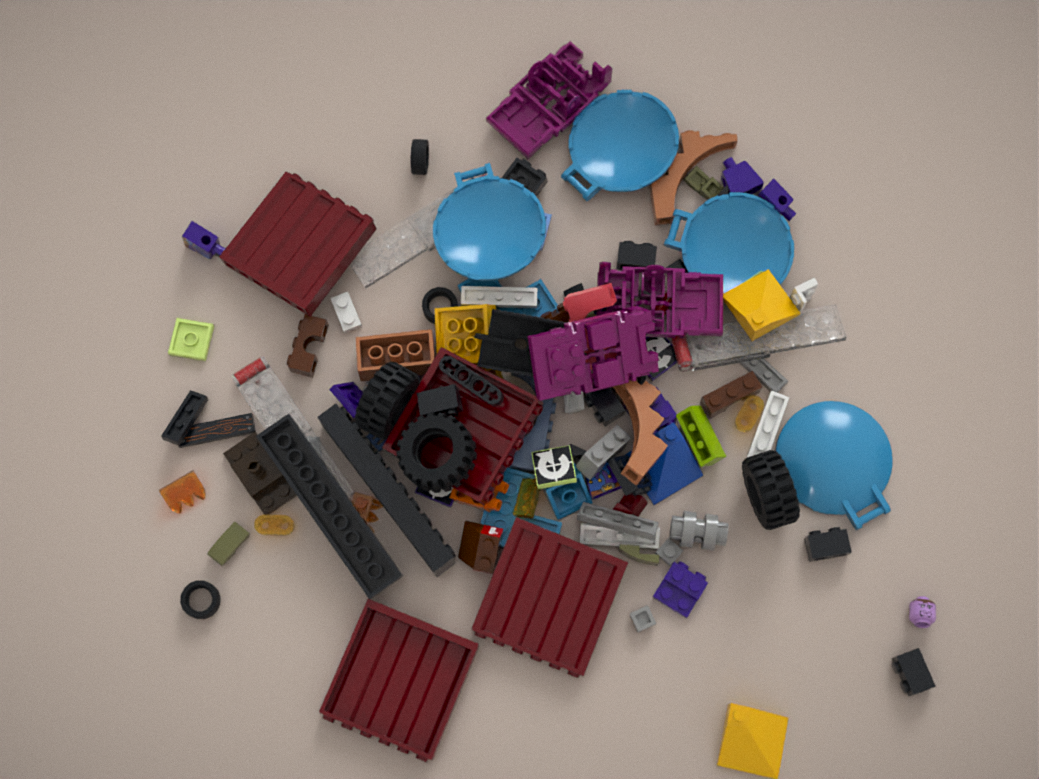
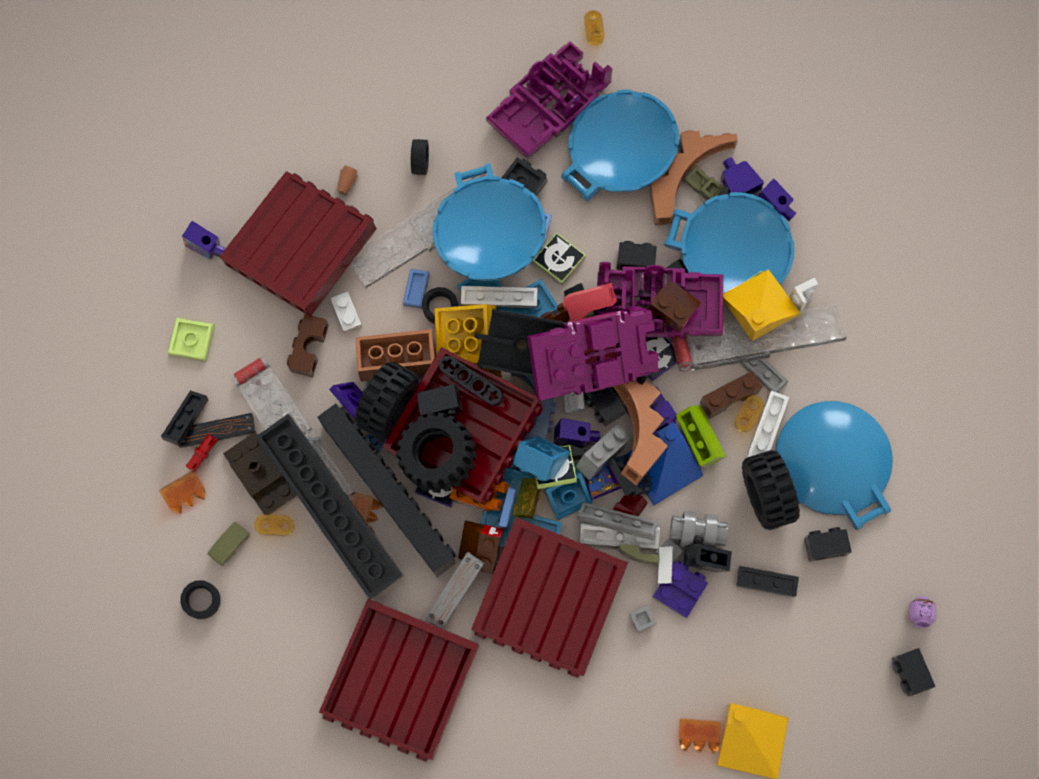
(201, 452): none -> red pin
(346, 179): none -> nougat cone
(416, 288): none -> medium blue tile
(455, 590): none -> light grey tile
(507, 508): none -> medium blue tile
(540, 457): none -> dark azure slope
(559, 258): none -> tile
(568, 432): none -> dark purple torso
(594, 26): none -> clear yellow plate
(665, 565): none -> white sticker
(674, 306): none -> reddish brown slope
(699, 732): none -> clear orange plate
(707, 558): none -> black brick
(767, 581): none -> black plate

